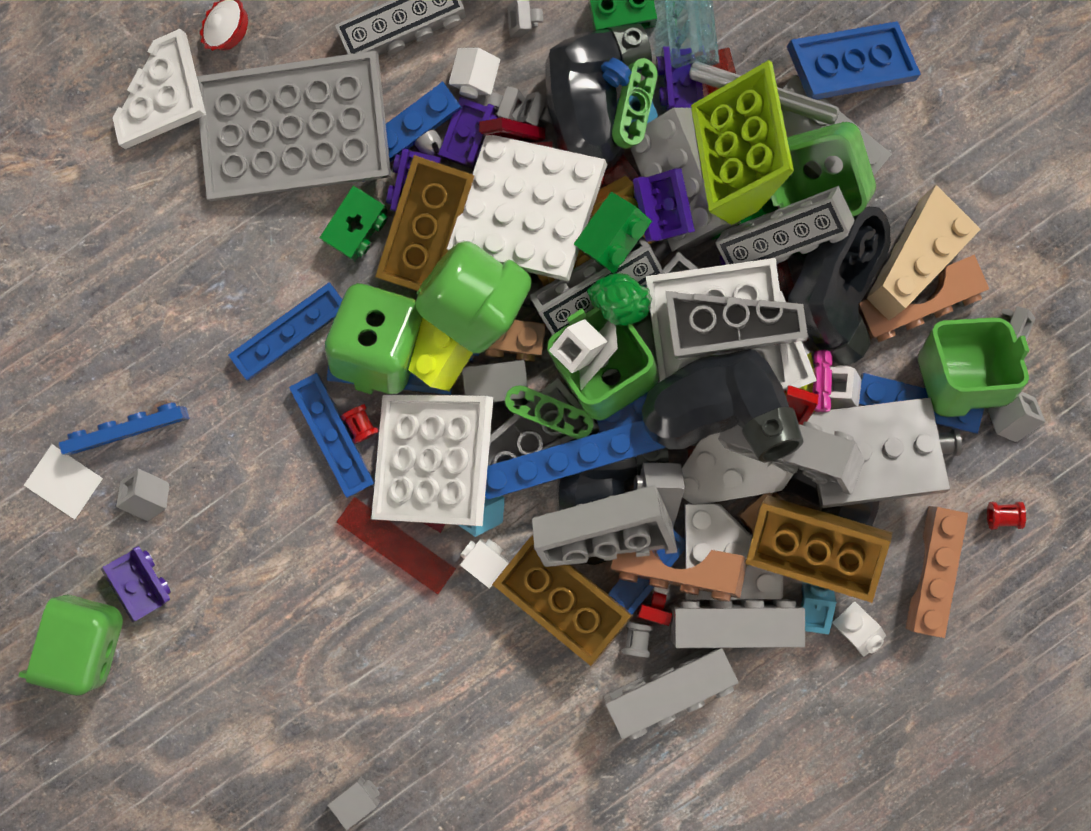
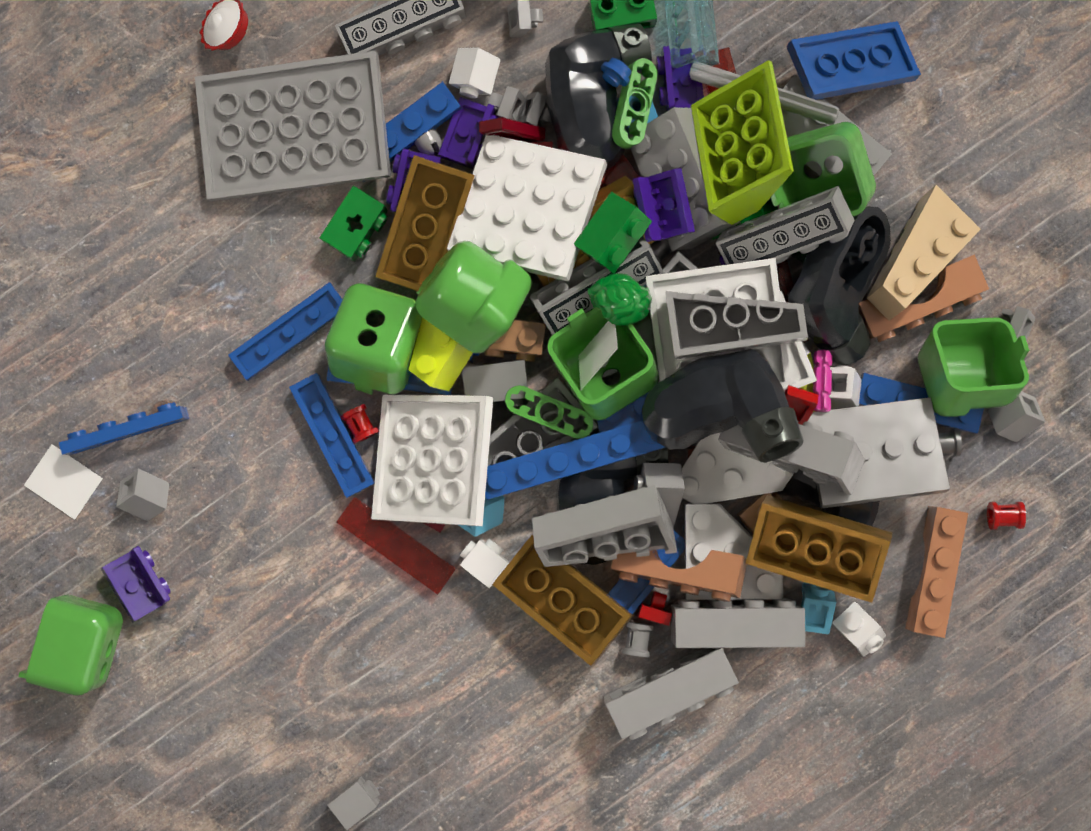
(161, 93): white plate -> none
(578, 345): white brick -> none

